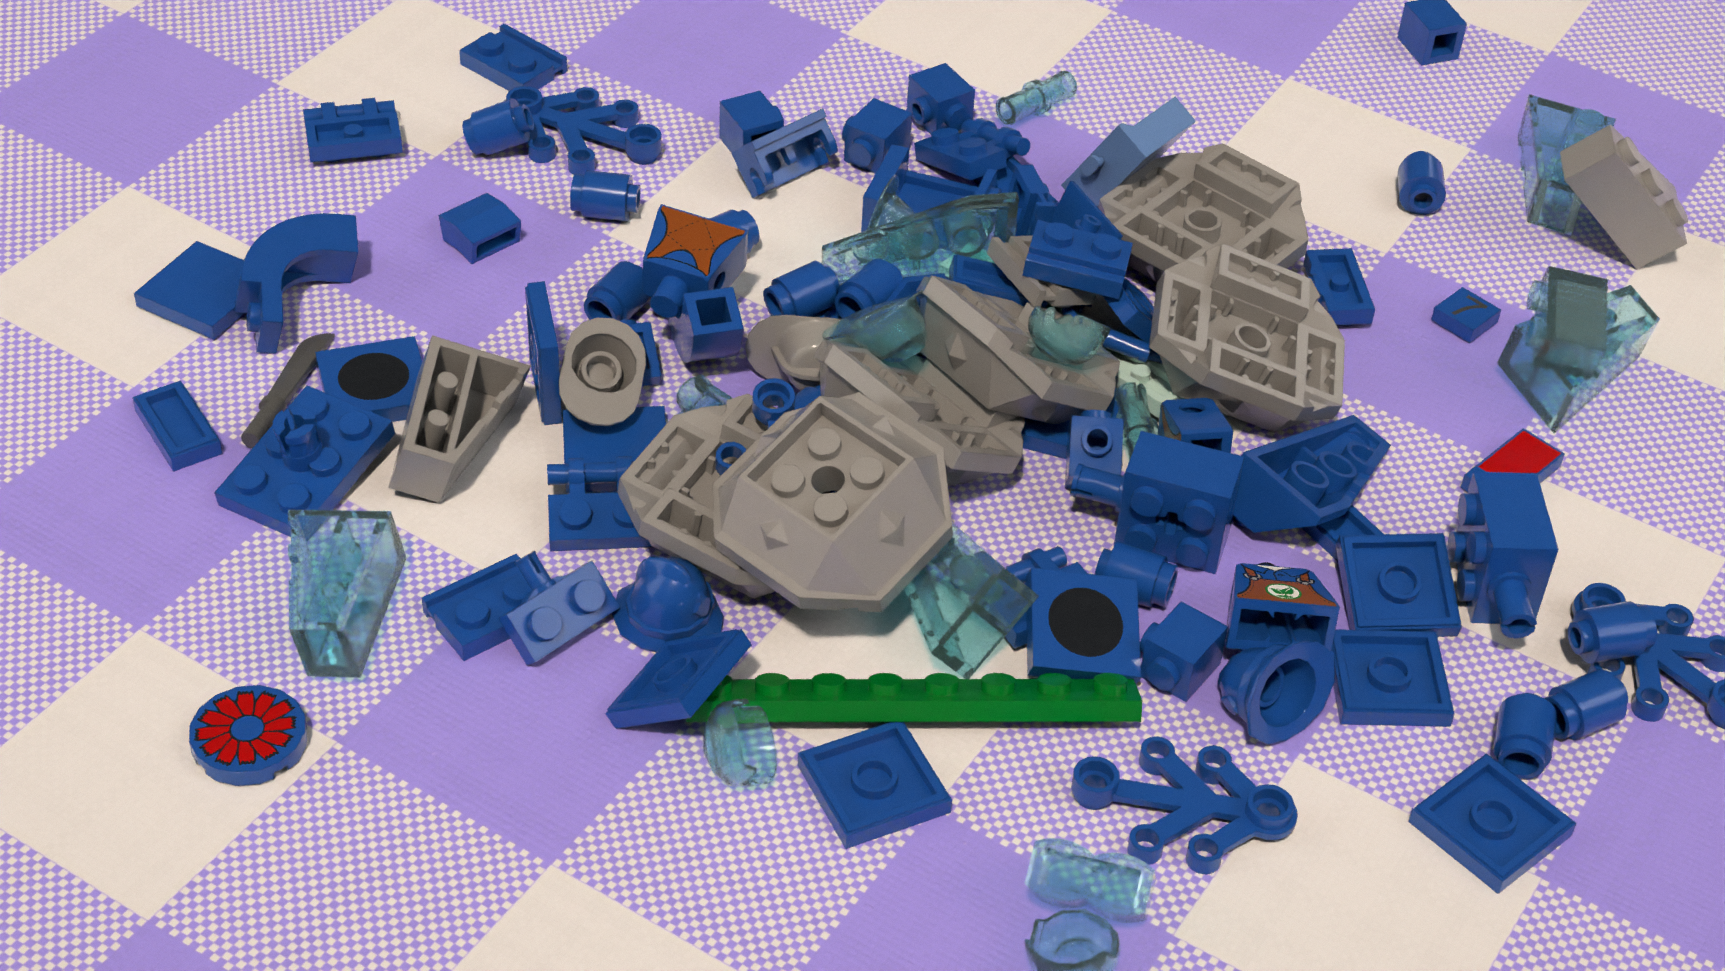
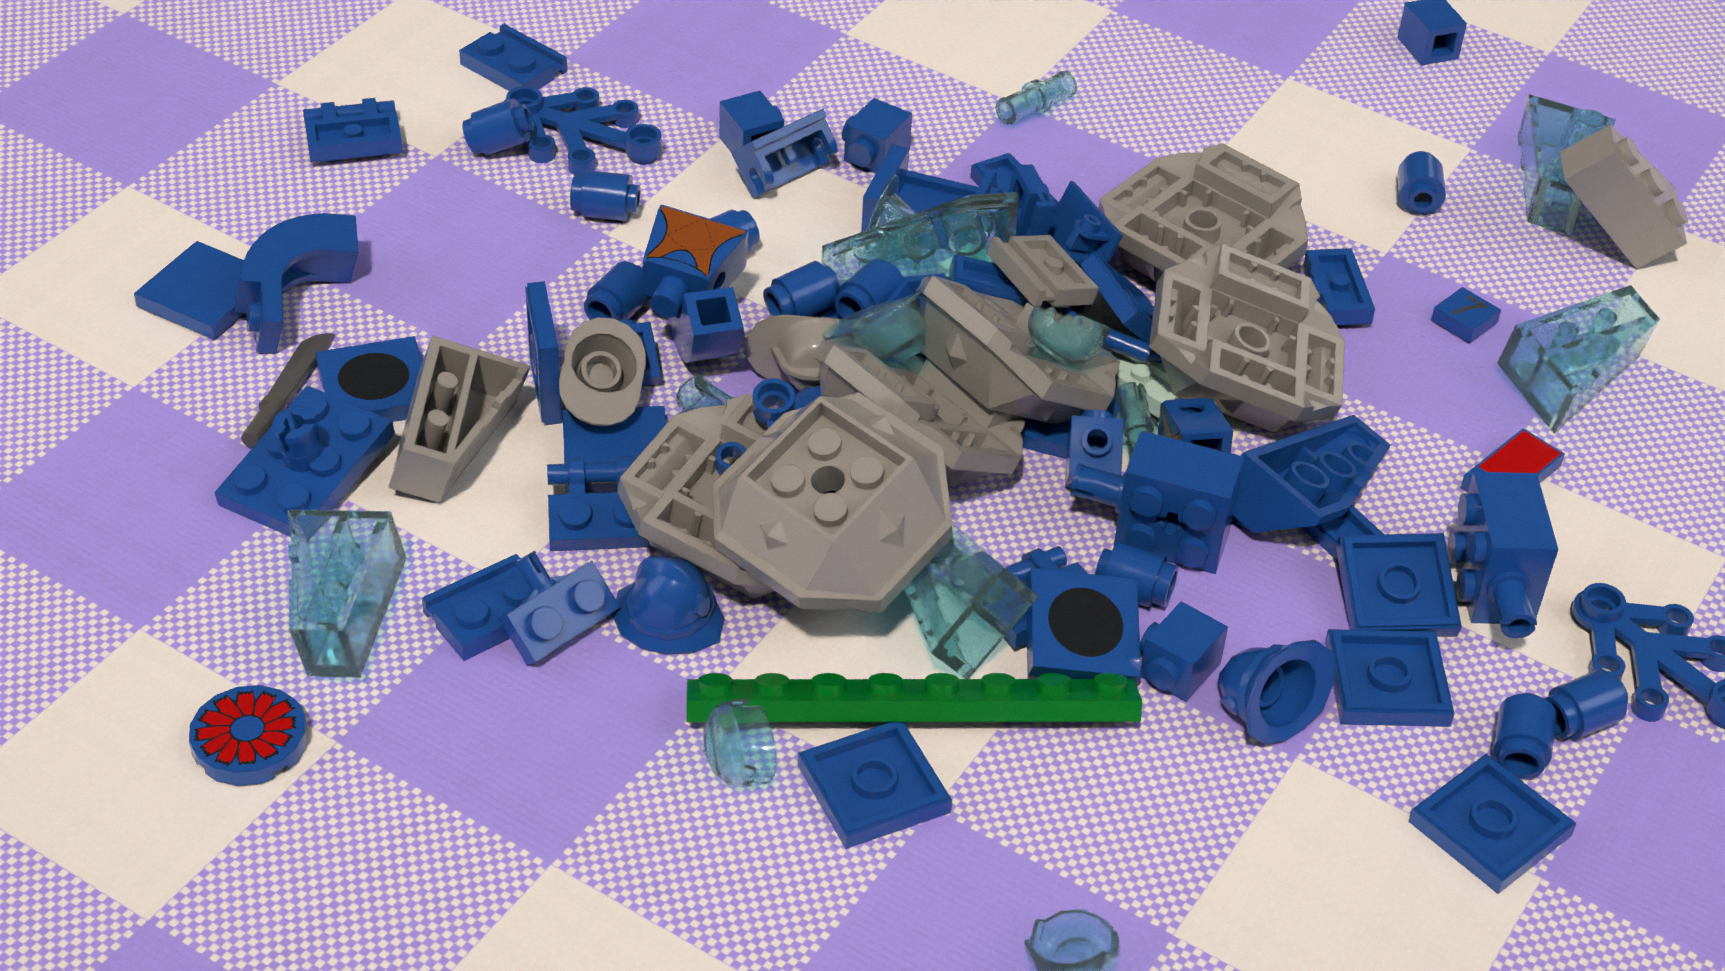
(177, 425): blue tile -> none
(480, 227): blue piece -> none
(678, 679): blue tile -> none
(939, 98): blue brick -> none
(972, 151): blue plate -> none
(1077, 259): blue plate -> none
(1108, 883): clear light blue brick -> none
(1130, 149): medium blue container -> none
(1254, 810): blue plant -> none
(1279, 607): blue torso -> none
(1568, 322): clear light blue brick -> none
(1612, 631): blue brick -> none

